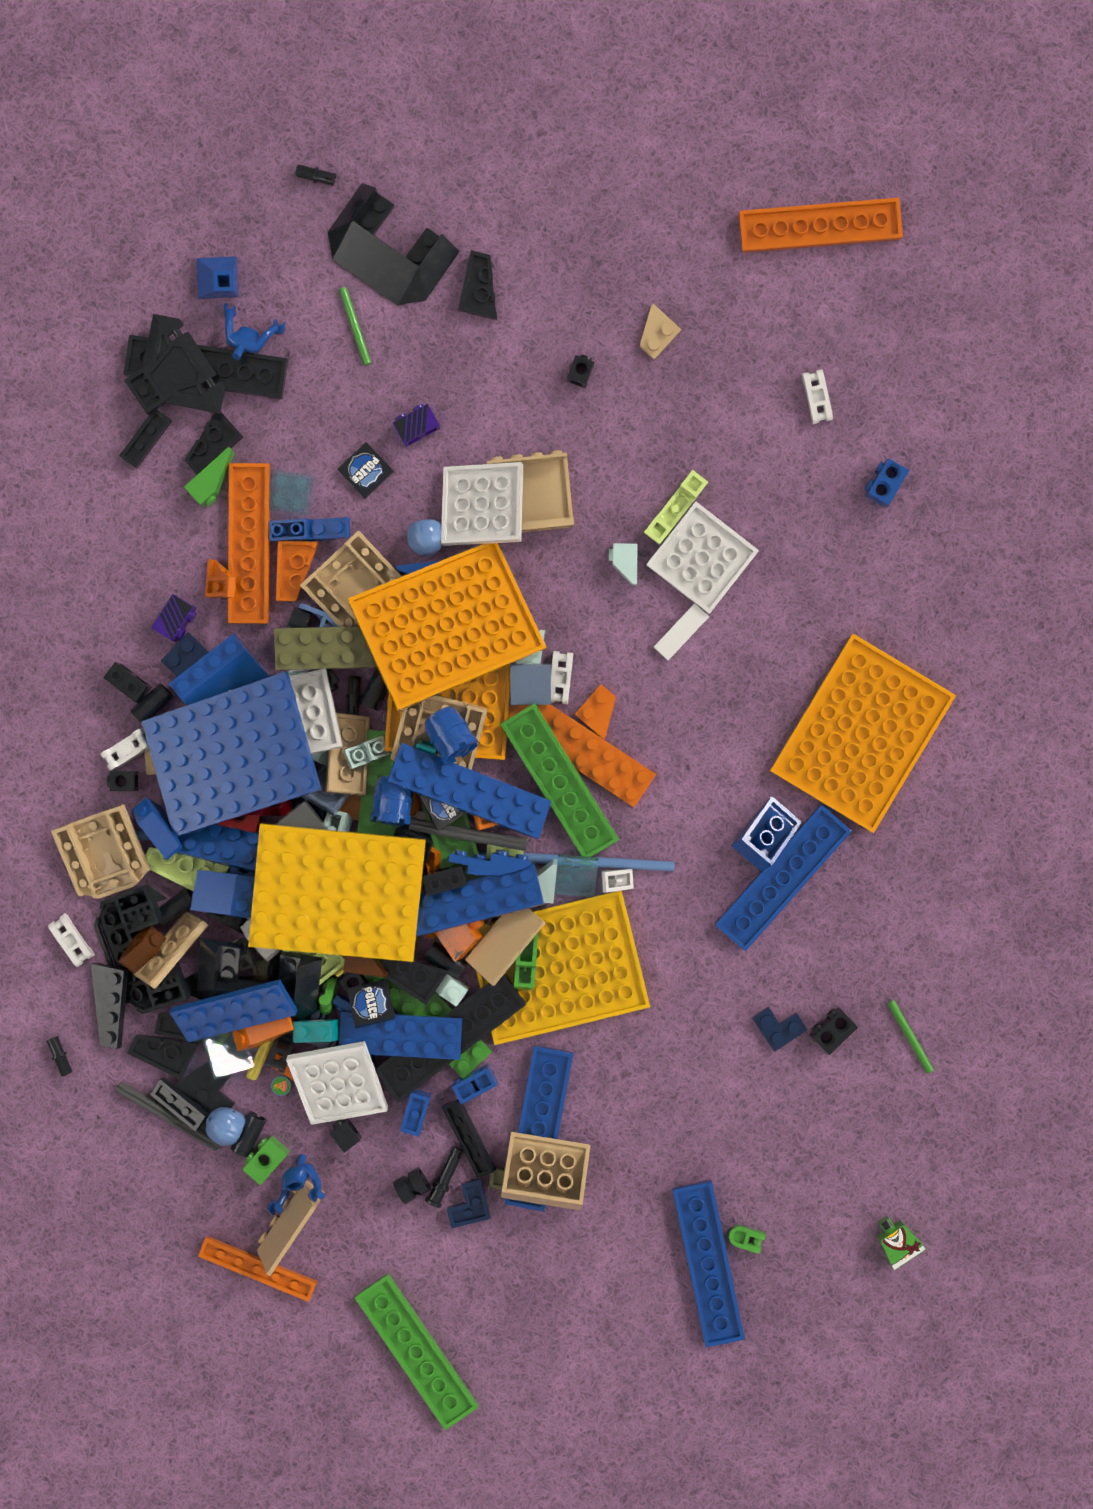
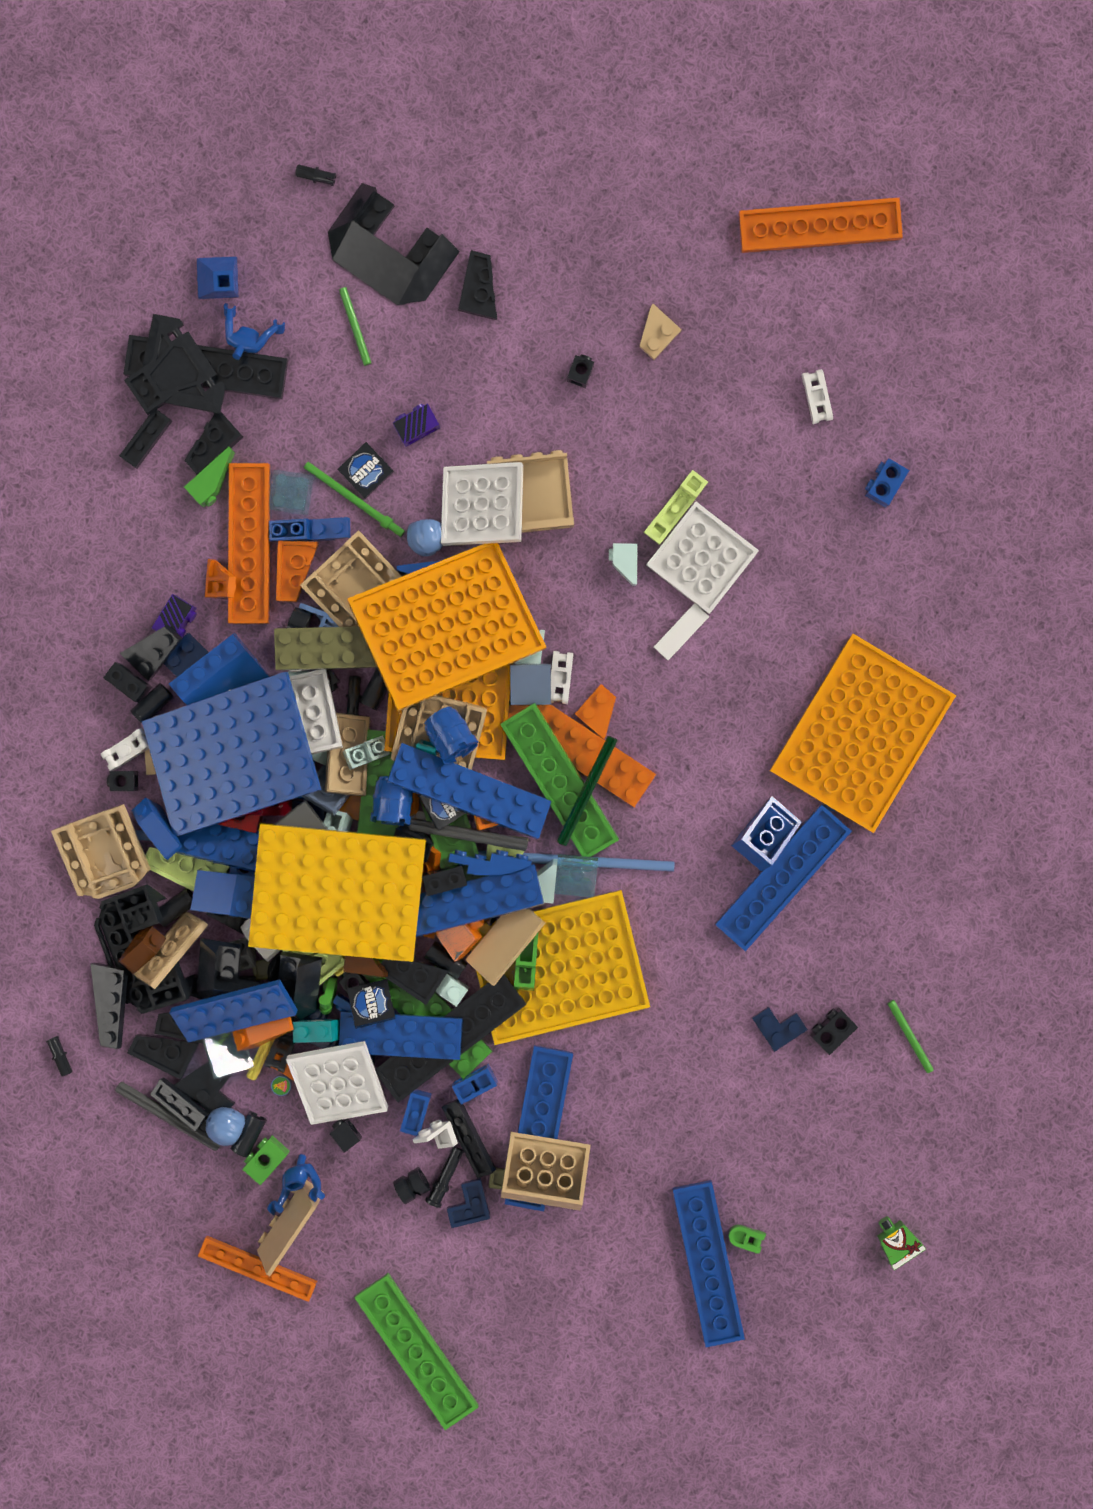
(70, 940): white plate -> none
(153, 651): none -> black wing
(385, 521): none -> bright green bar
(441, 1132): none -> white bracket
(587, 790): none -> dark green axle
(617, 880): white slope -> none

